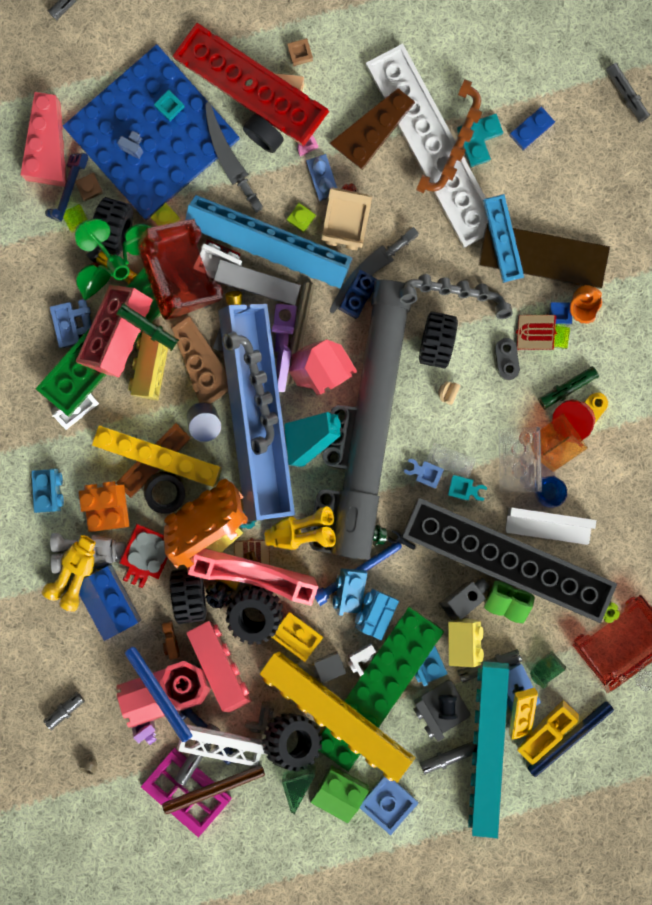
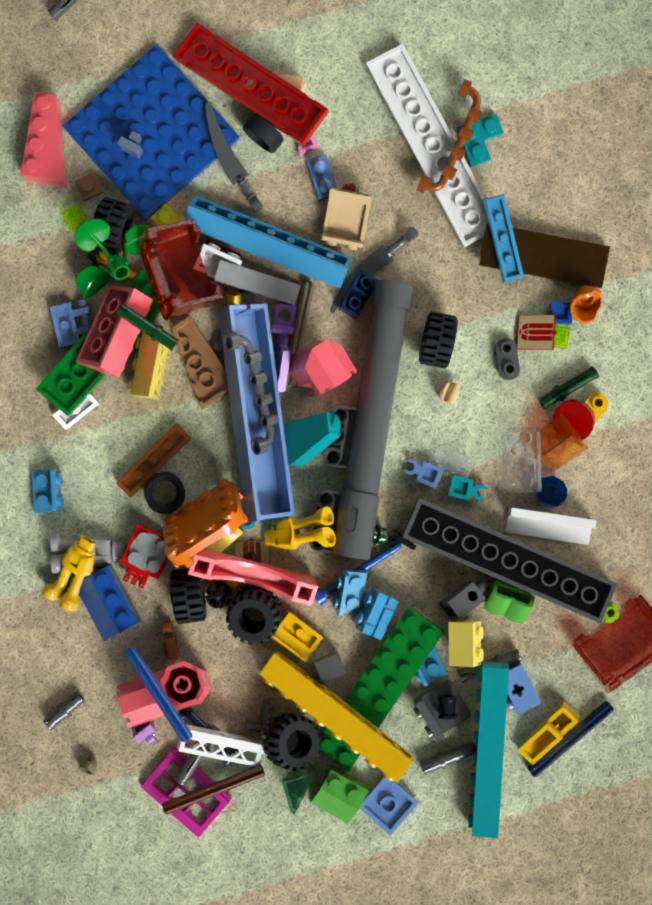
(75, 162): dark blue hinge -> none
(104, 506): orange plate -> none
(157, 456): yellow arch -> none
(169, 105): teal plate -> none
(203, 422): piece -> none
(218, 667): coral wedge -> none
(300, 52): medium nougat plate -> none
(301, 218): lime plate -> none
(364, 655): white bracket -> none
(369, 133): reddish brown wing -> none
(409, 295): dark grey bar -> none
(523, 713): yellow tile -> none
(532, 128): blue plate -> none
(546, 669): clear green bracket -> none
(632, 100): dark grey pin -> none

